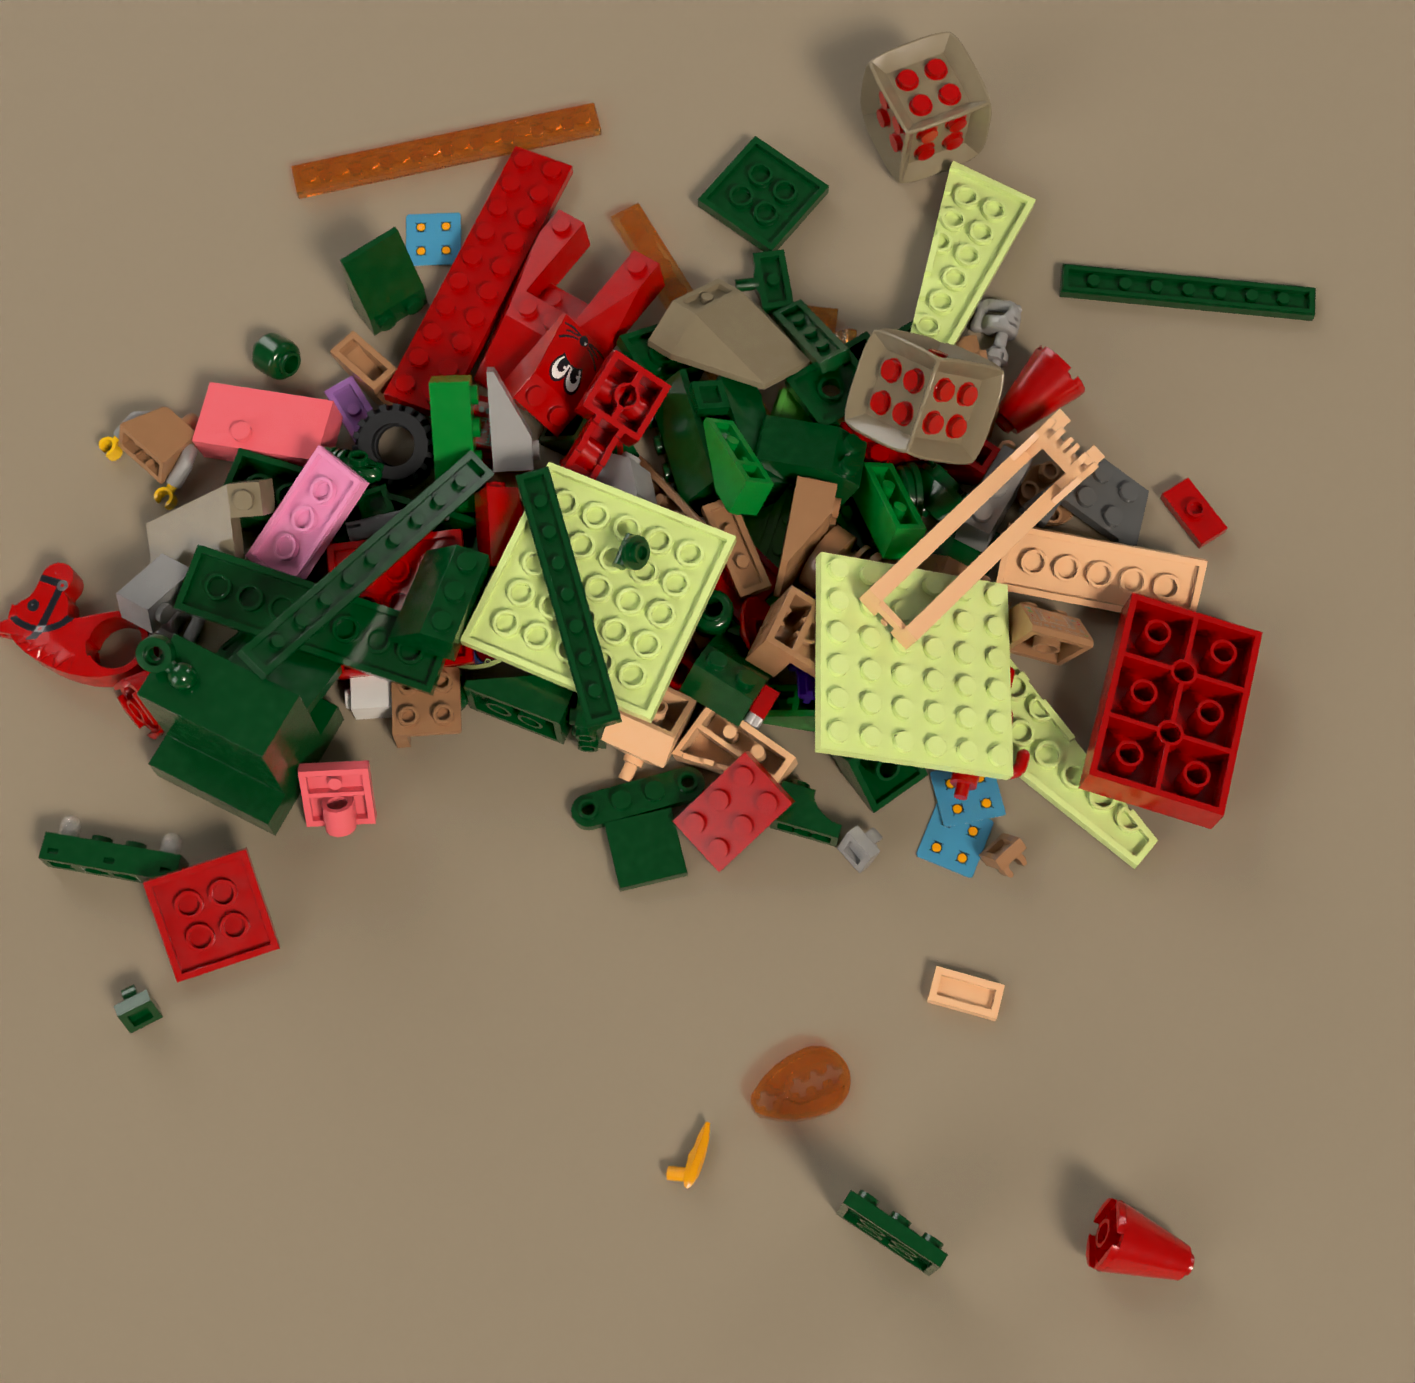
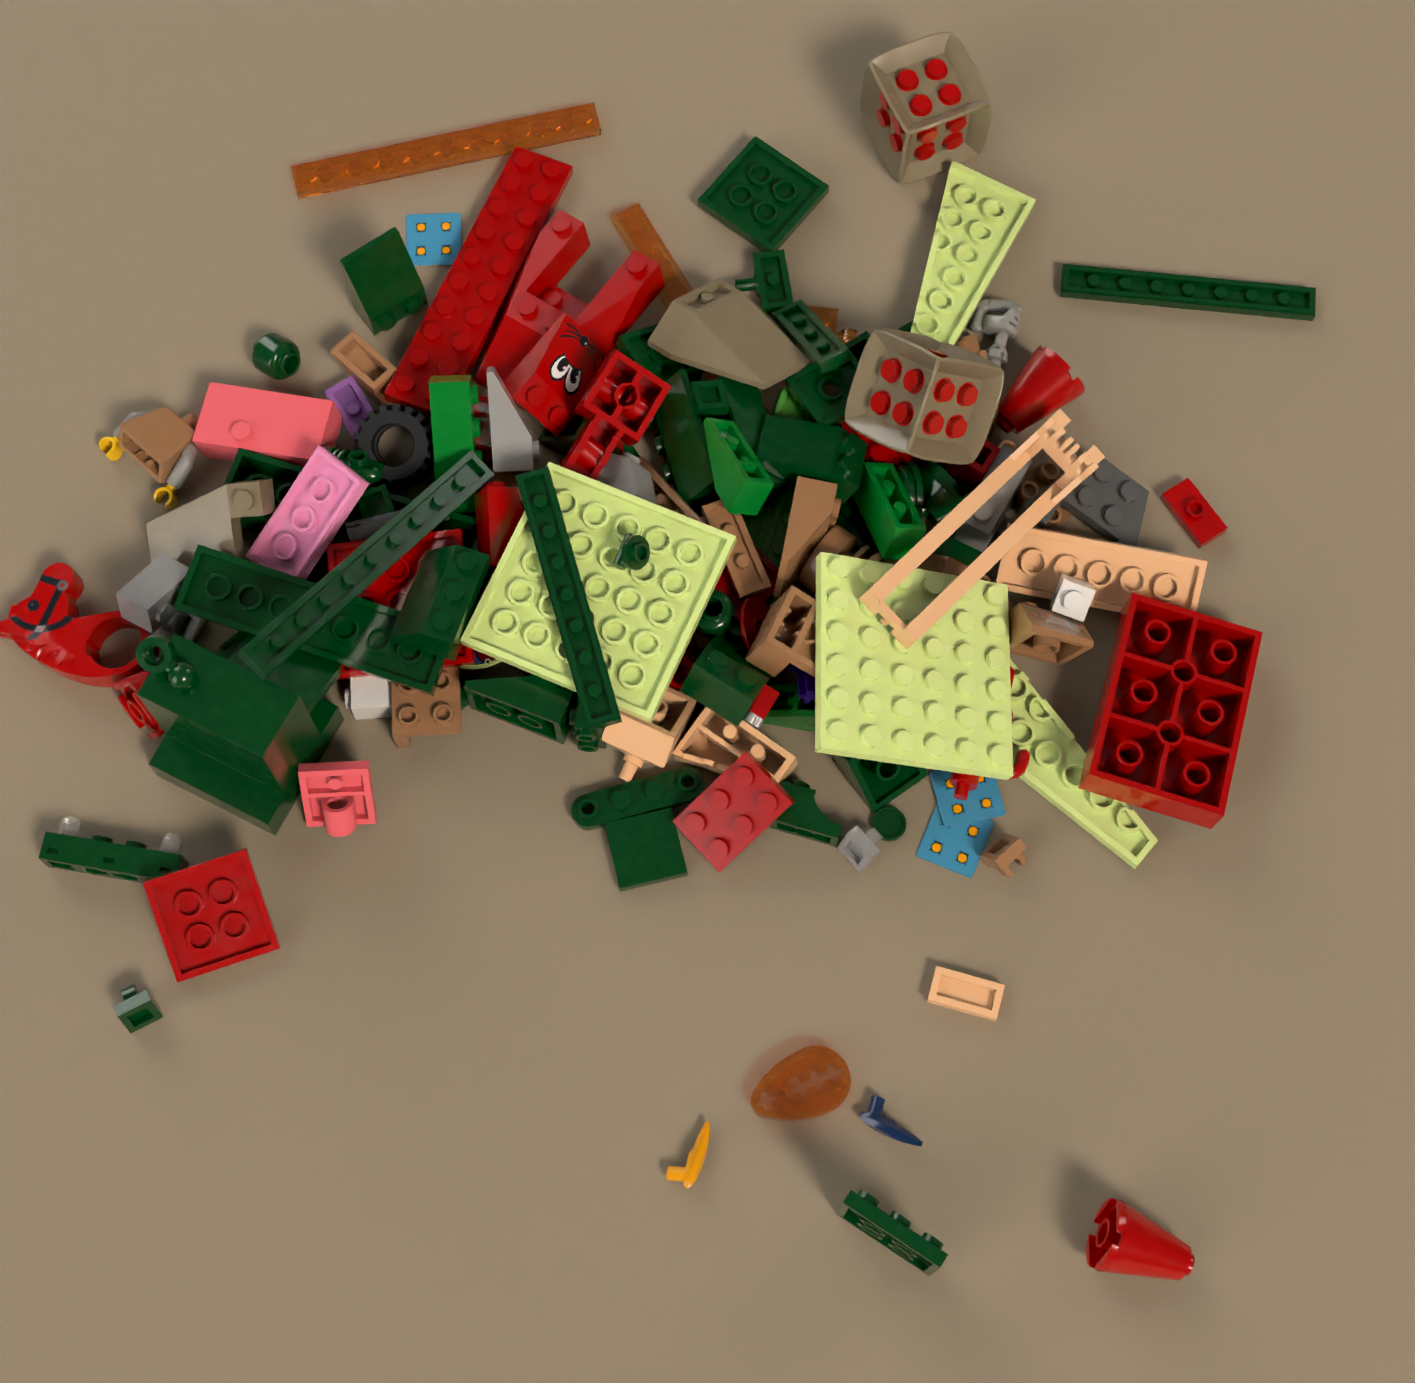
(886, 1126): none -> dark blue bar
(889, 823): none -> dark green piece
(1072, 597): none -> white brick

